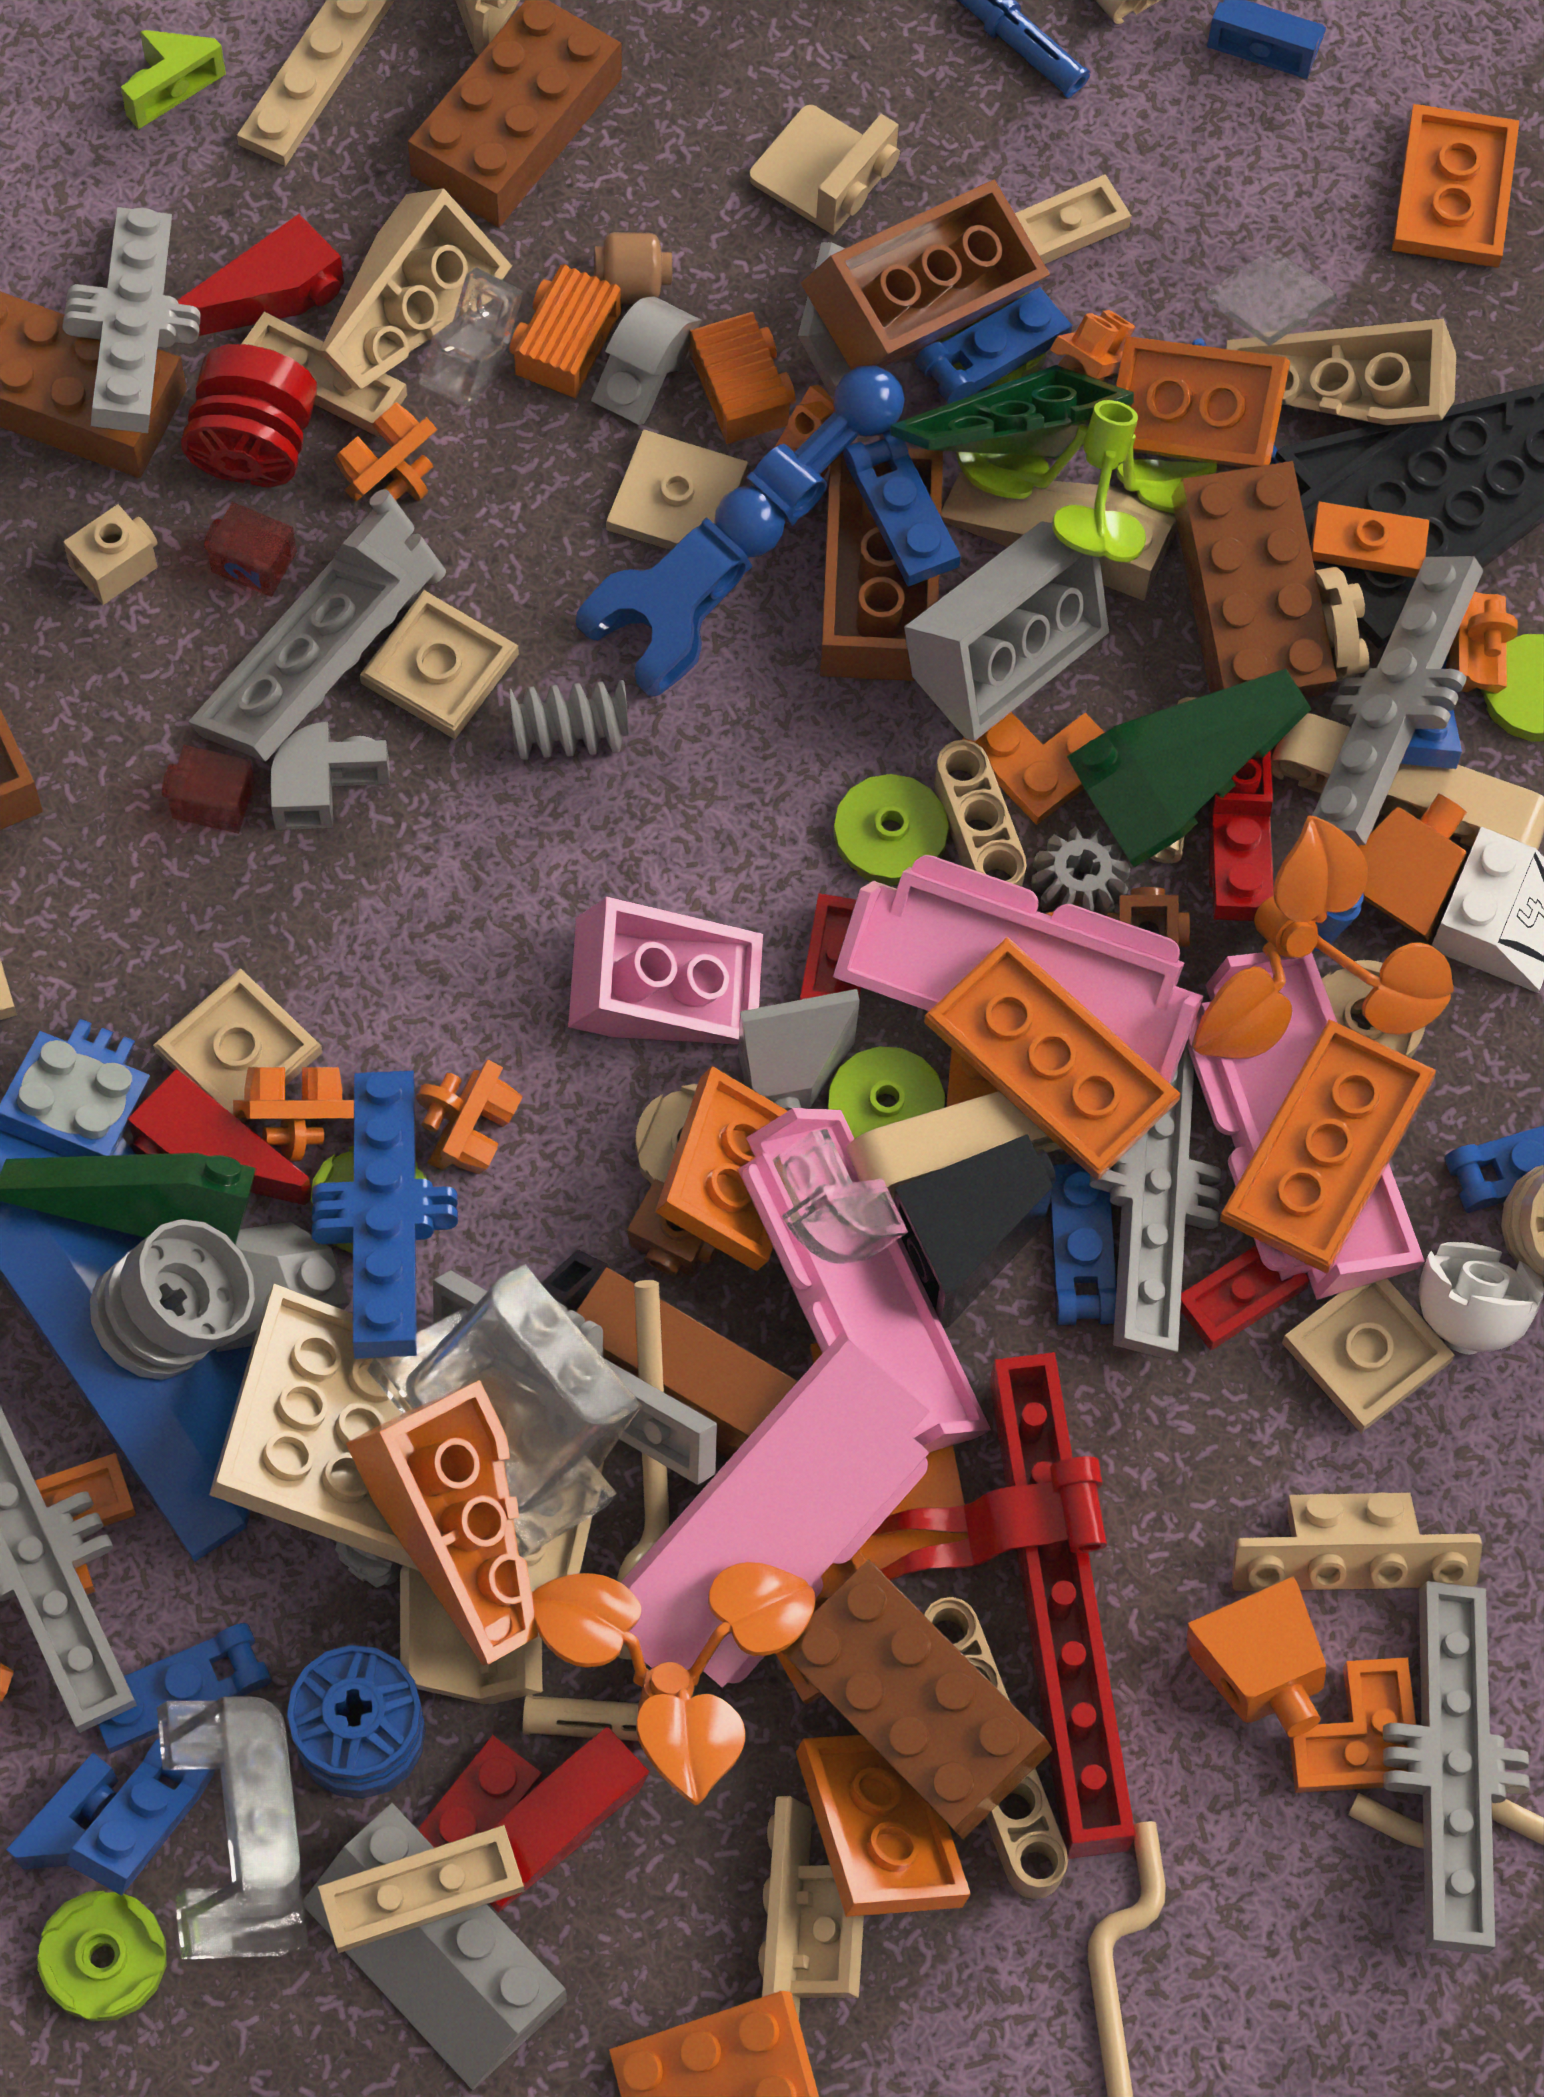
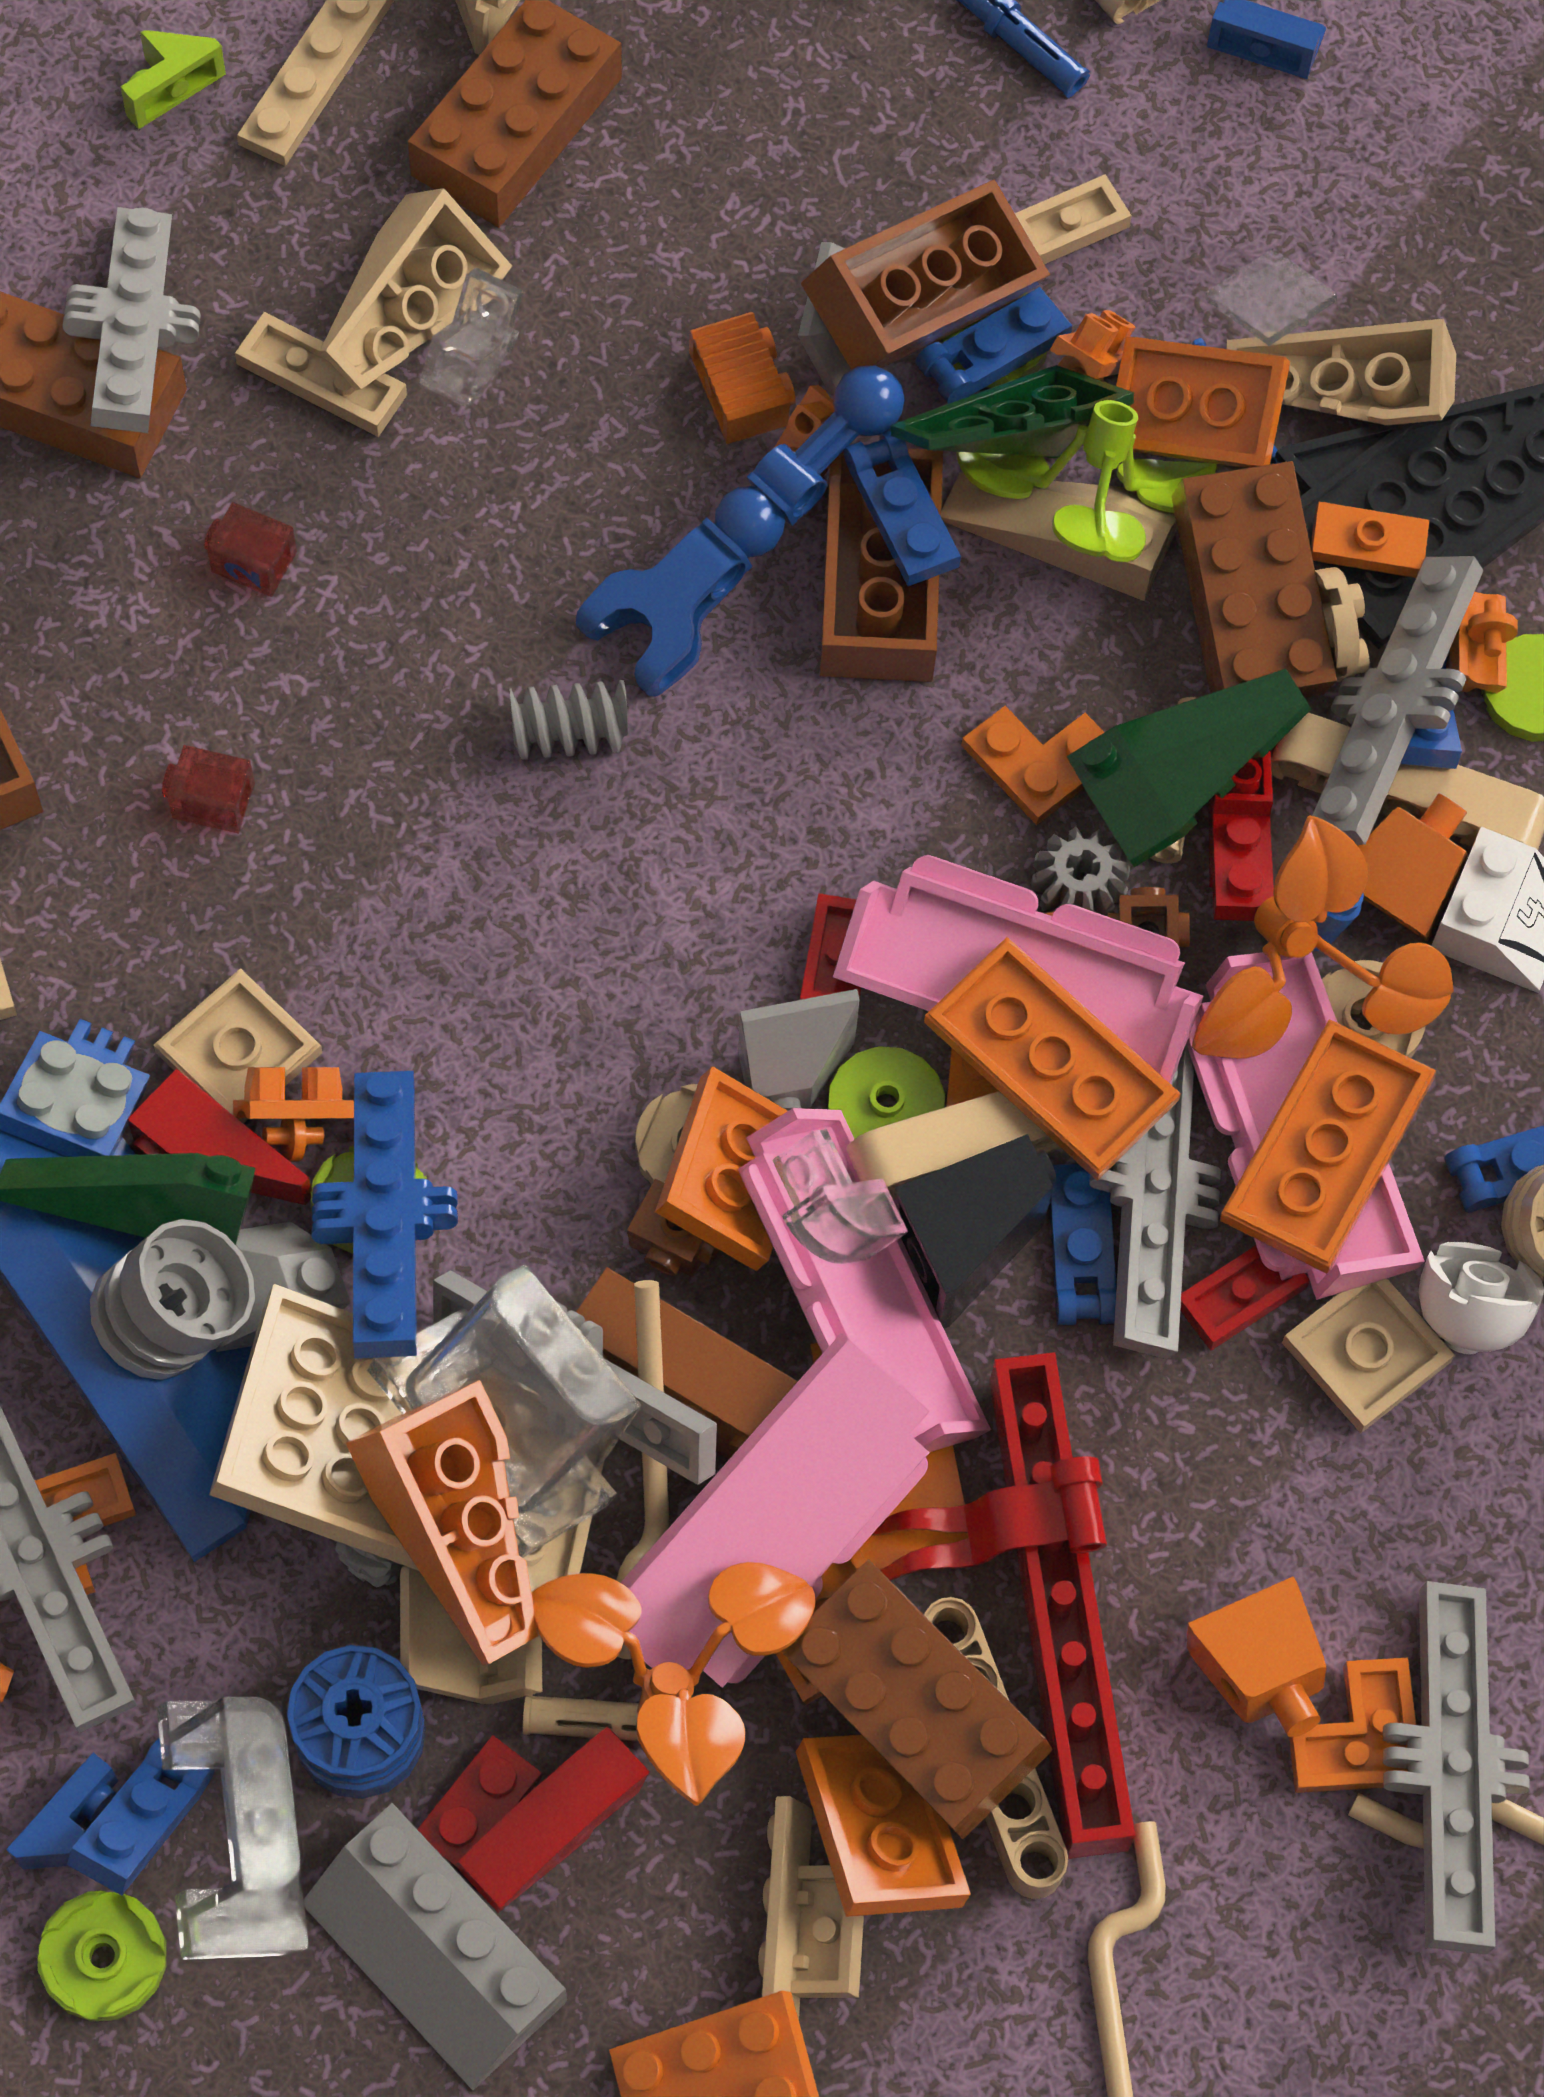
(112, 553): tan brick -> none
(186, 1678): blue plate -> none
(249, 415): red wheel -> none
(275, 276): red slope -> none
(312, 764): light grey brick -> none
(321, 633): light grey hinge -> none
(404, 436): orange hips -> none
(421, 1889): tan plate -> none
(439, 664): tan plate -> none
(482, 1096): orange hips -> none
(566, 330): orange brick -> none
(574, 1279): black plate -> none
(633, 264): medium nougat head -> none
(642, 351): light grey brick -> none
(661, 974): bright pink slope -> none
(671, 489): tan plate -> none
(826, 165): tan bracket -> none
(882, 853): lime plate -> none
(976, 800): tan beam -> none
(1007, 630): light grey slope -> none
(1355, 1545): tan bracket -> none
(1455, 185): orange plate -> none

